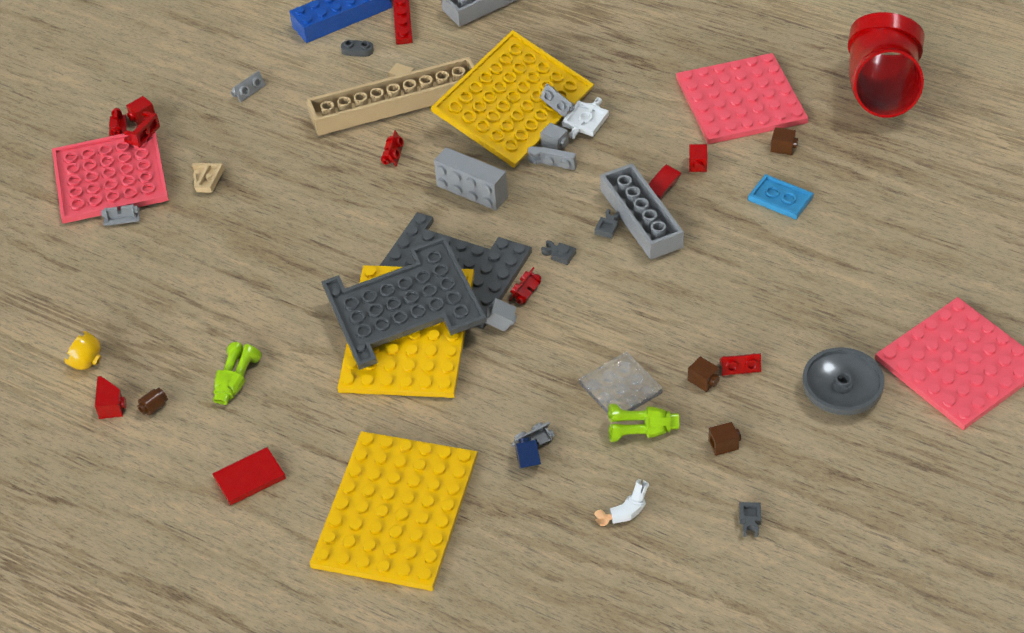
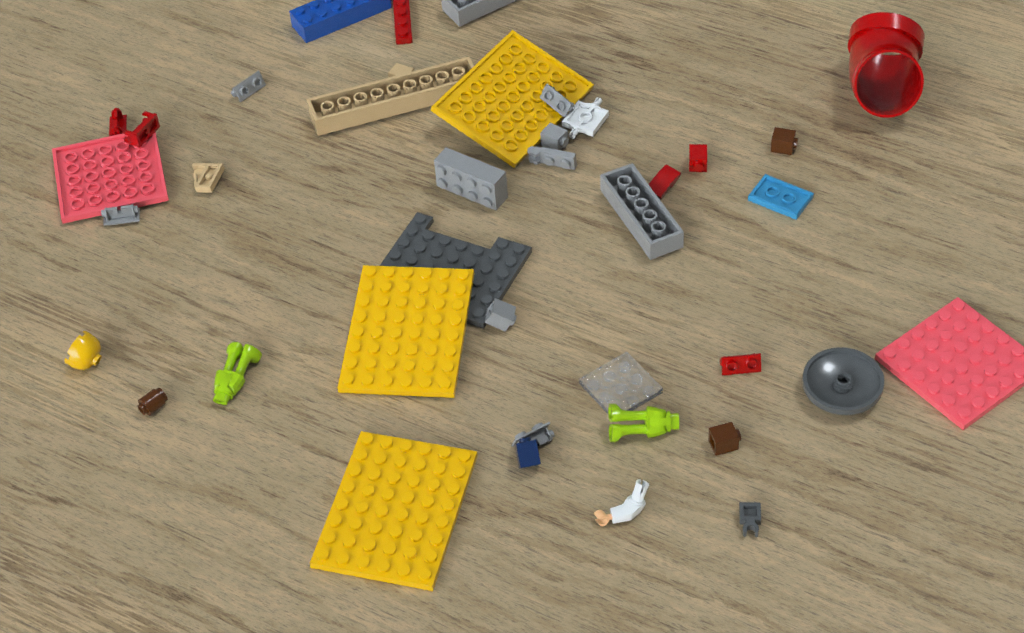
(108, 399): red slope -> none
(136, 109): red brick -> none
(248, 476): red tile -> none
(357, 48): dark grey plate -> none
(392, 149): red hinge -> none
(404, 301): dark grey piece -> none
(530, 281): red hinge -> none
(561, 253): dark grey plate -> none
(607, 226): dark grey plate -> none
(703, 374): reddish brown brick -> none
(741, 98): coral plate -> none

